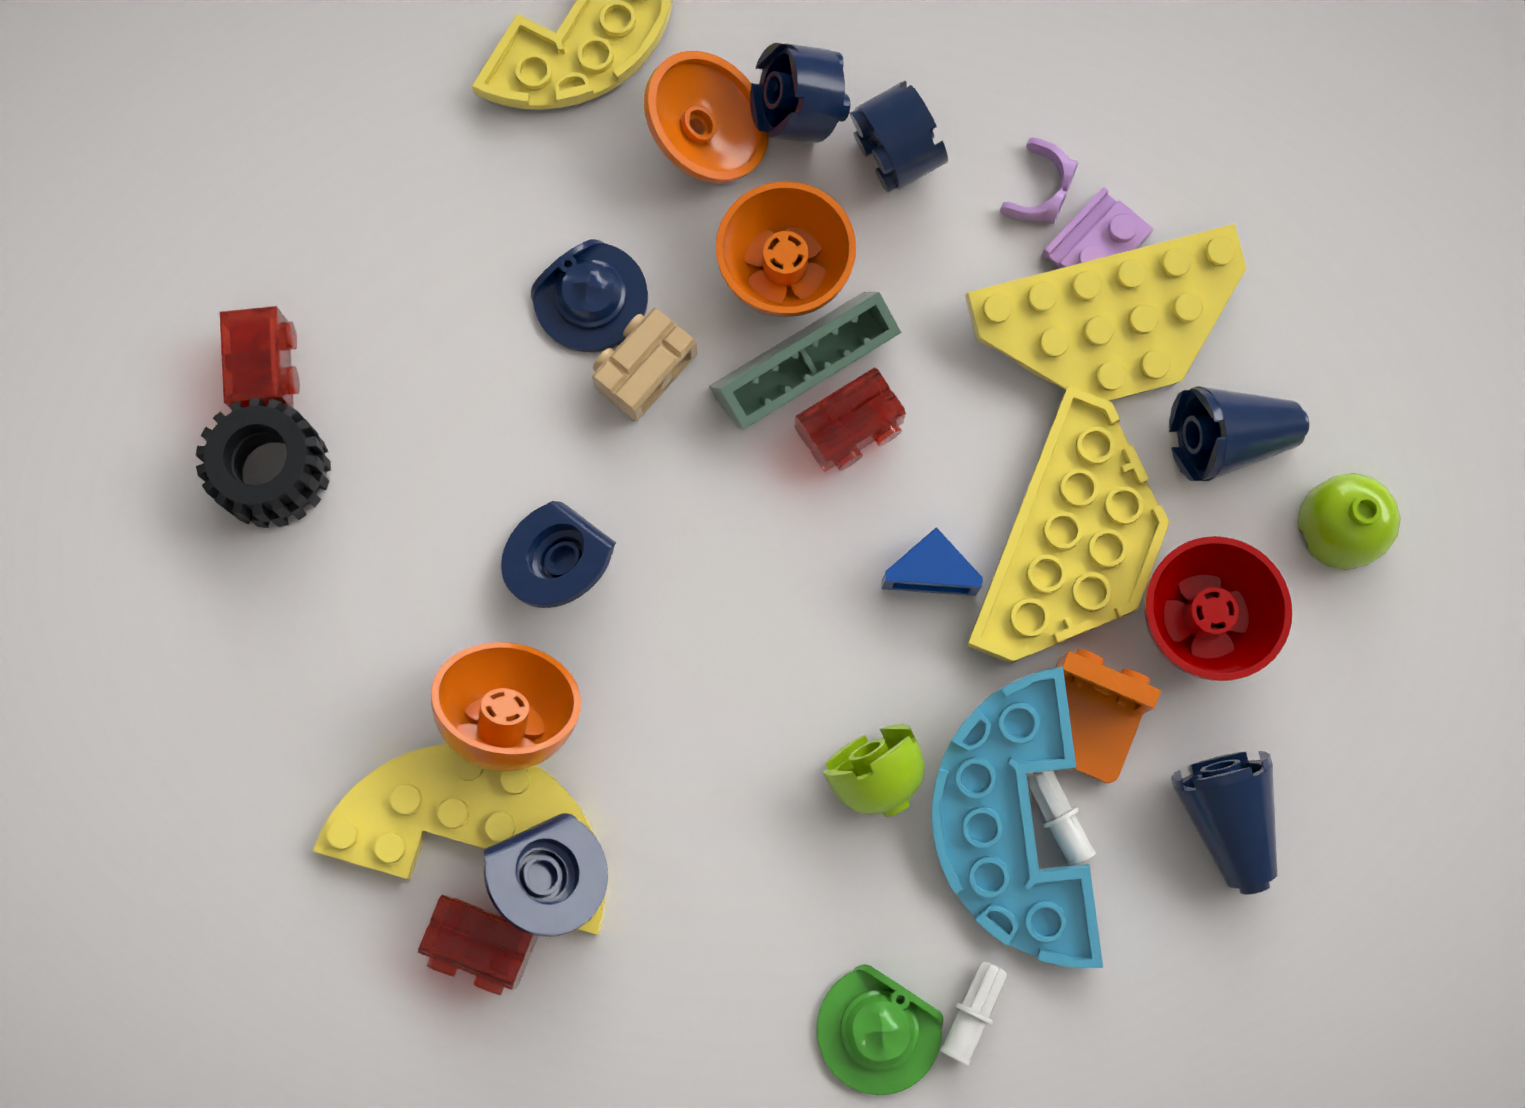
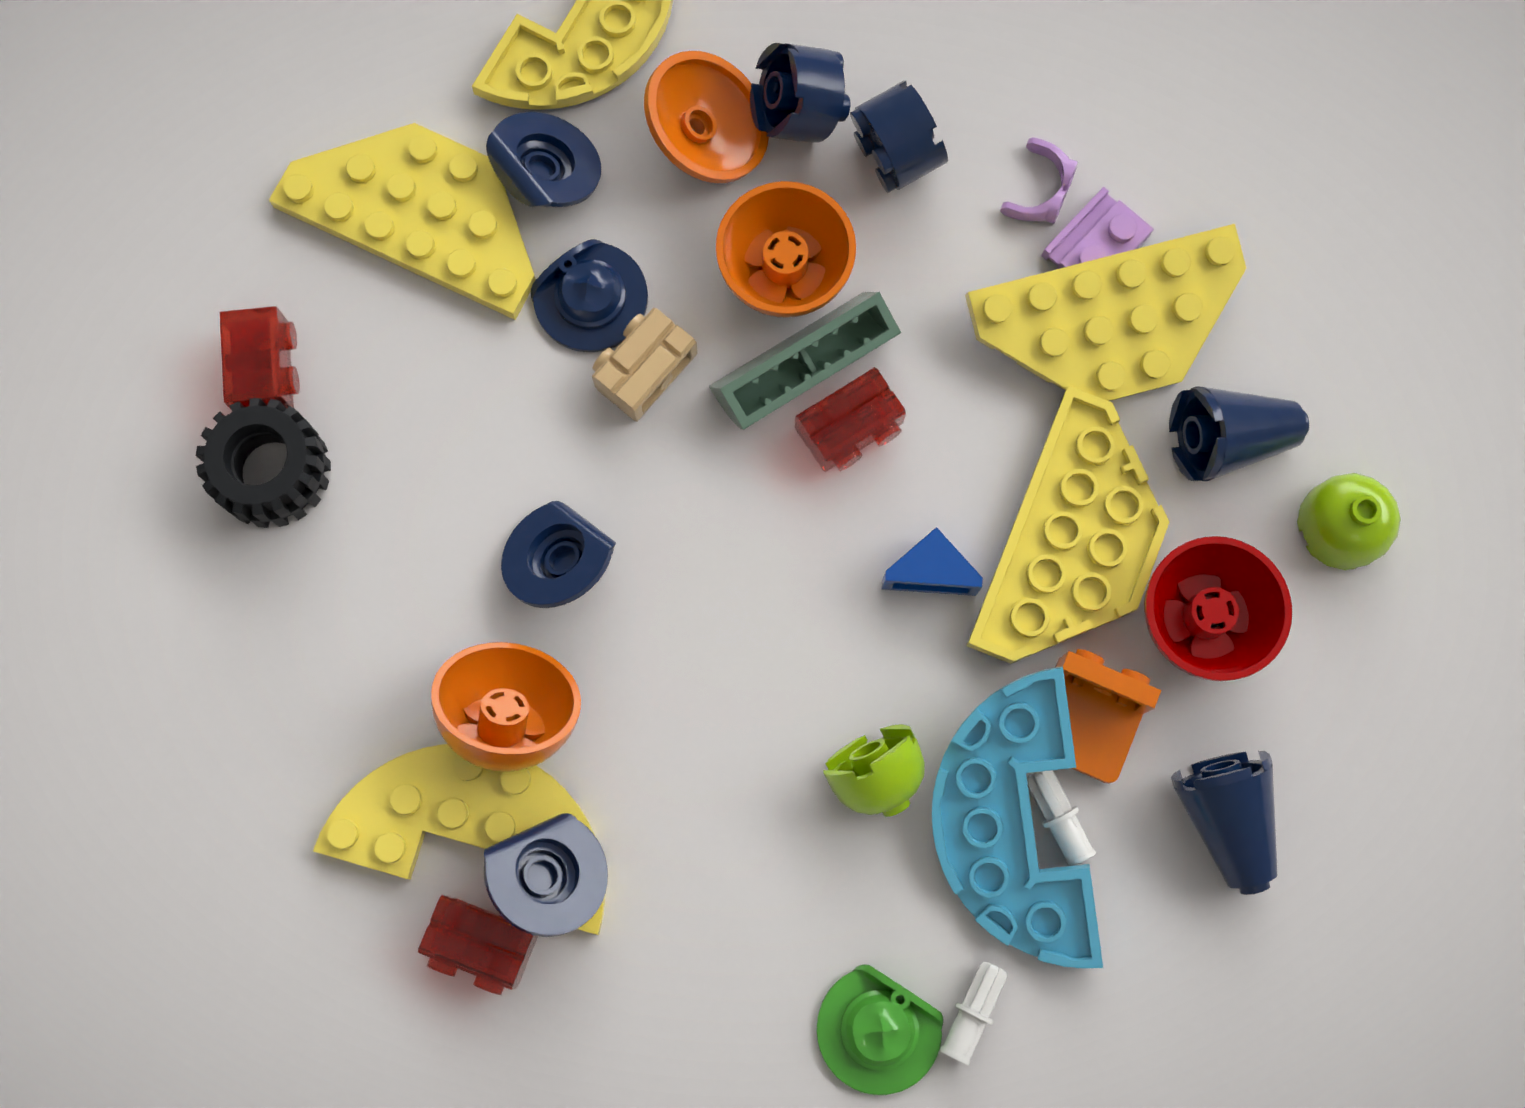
(418, 207): none -> light yellow plate
(543, 160): none -> dark blue hat

